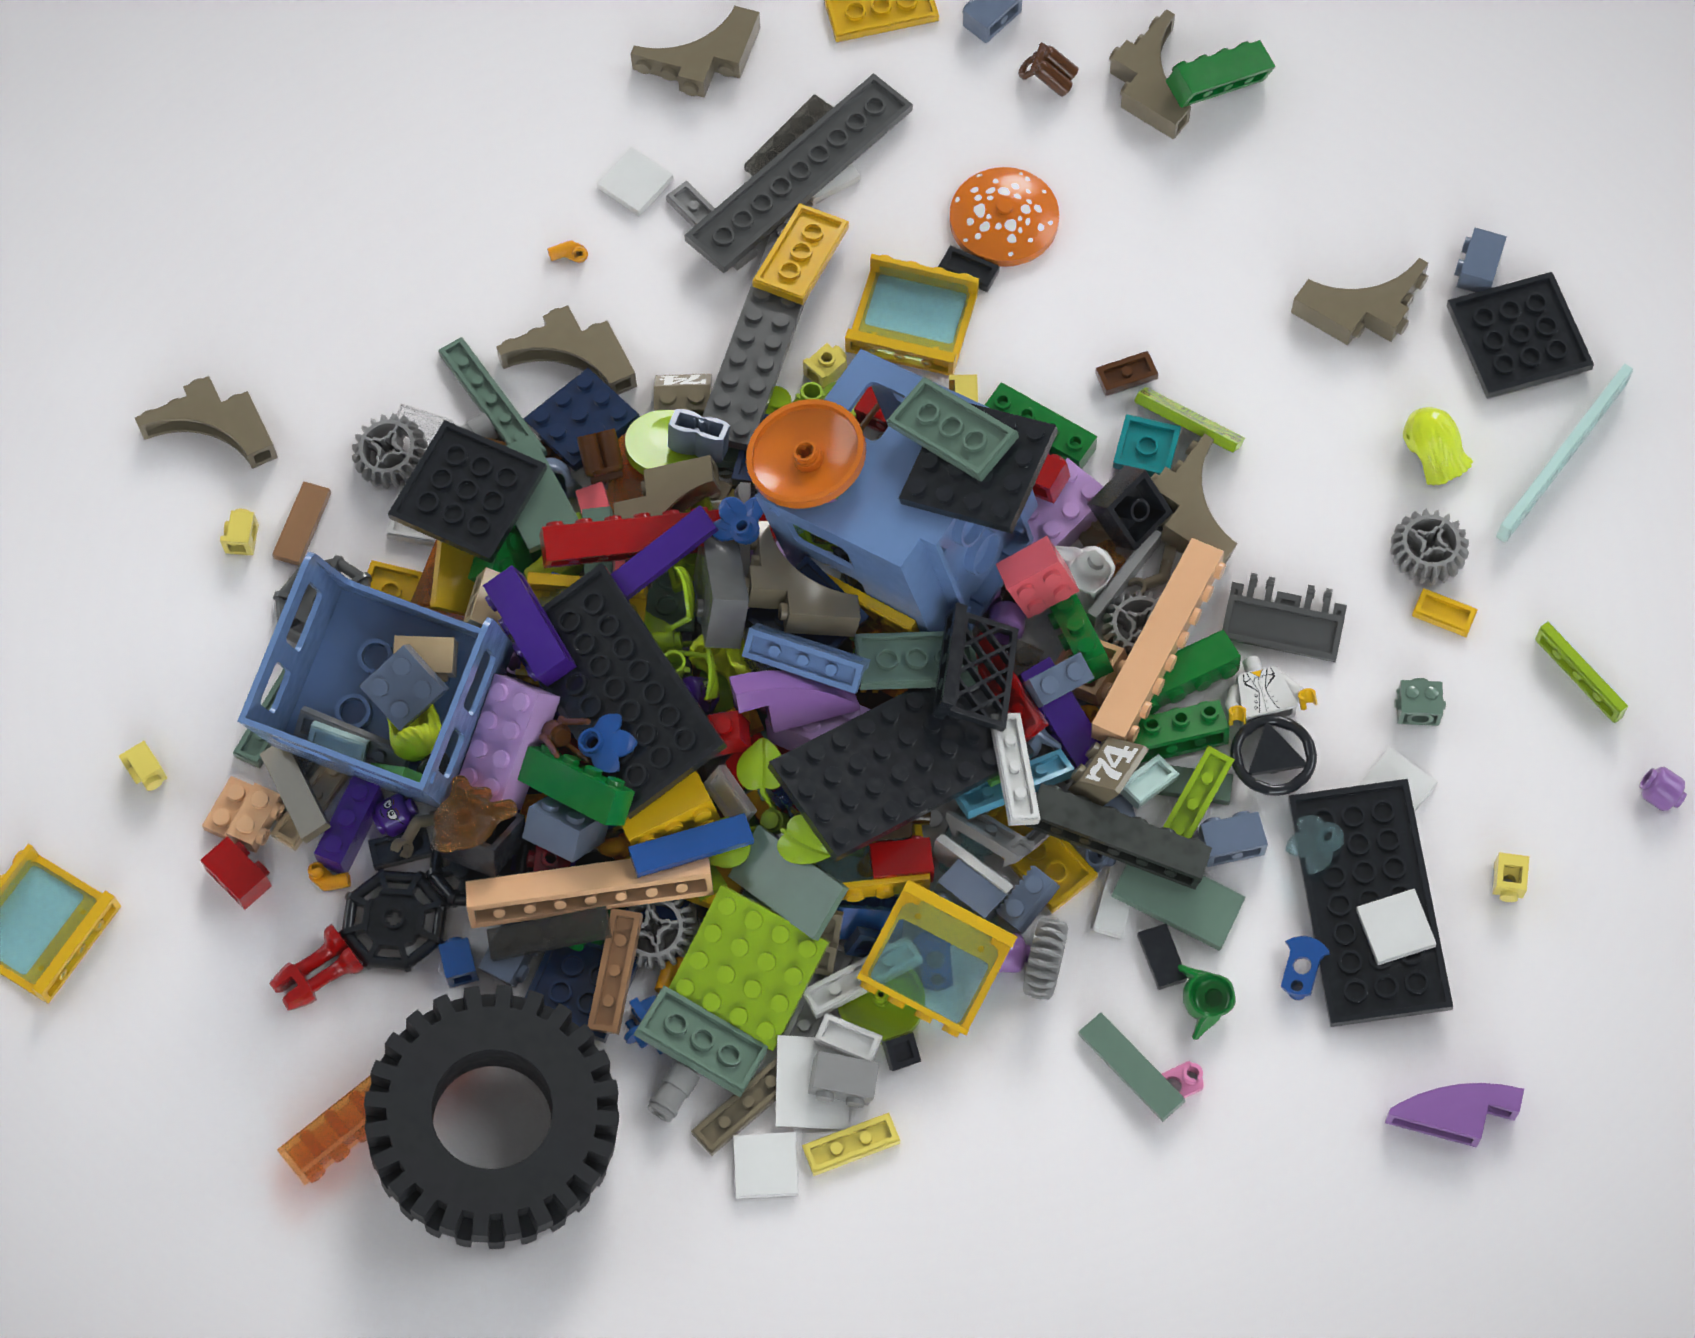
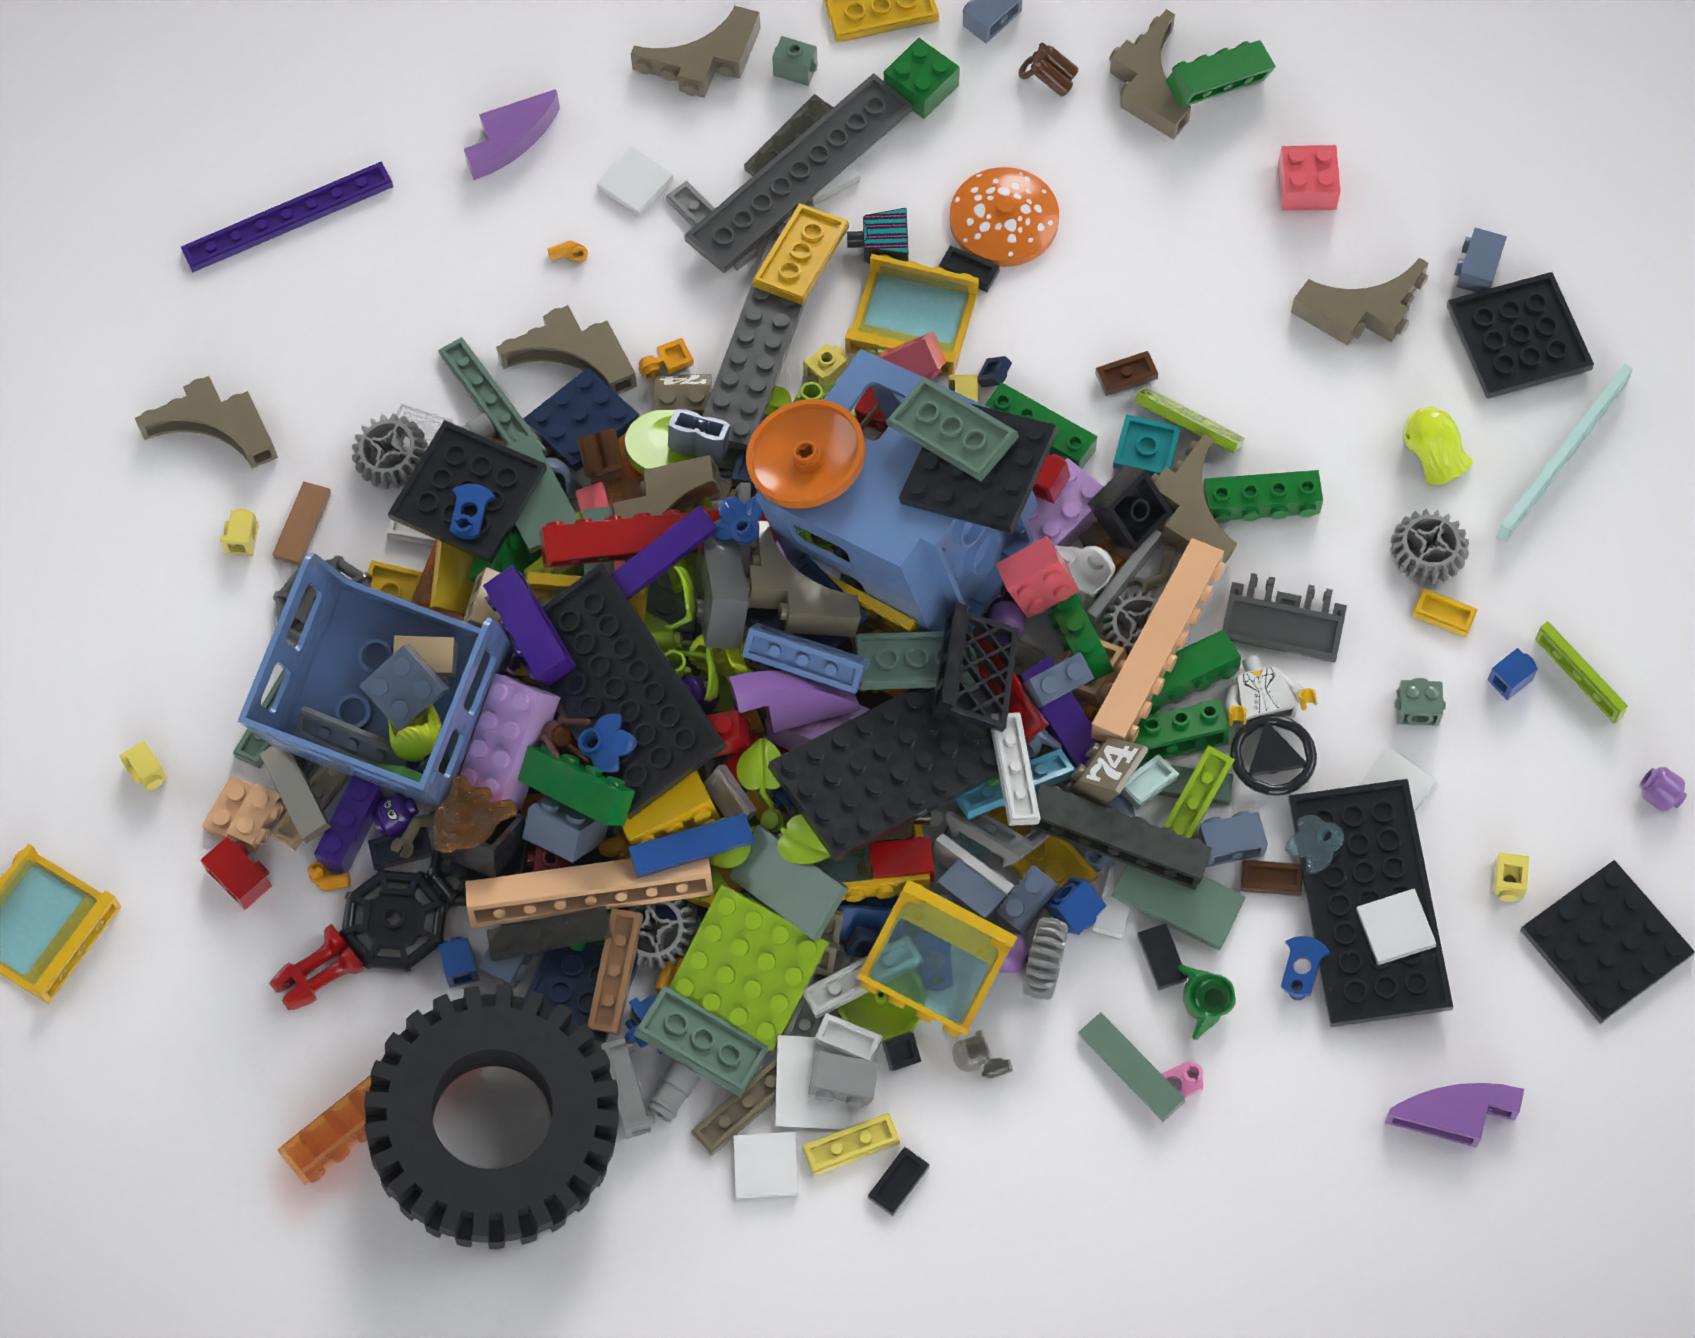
(286, 216): none -> dark purple tile
(339, 740): light aqua tile -> none
(469, 495): none -> blue piece
(511, 132): none -> medium lavender slope
(629, 1097): none -> light grey container
(672, 356): none -> light orange plate
(795, 60): none -> sand green head
(882, 235): none -> black torso
(898, 1181): none -> black tile
(918, 355): none -> coral brick
(923, 77): none -> green brick
(974, 1054): none -> clear smoke piece
(994, 371): none -> dark blue plate
(1075, 905): none -> blue head
(1264, 495): none -> green brick
(1271, 877): none -> reddish brown tile
(1309, 177): none -> coral brick
(1512, 673): none -> blue brick
(1607, 941): none -> black plate

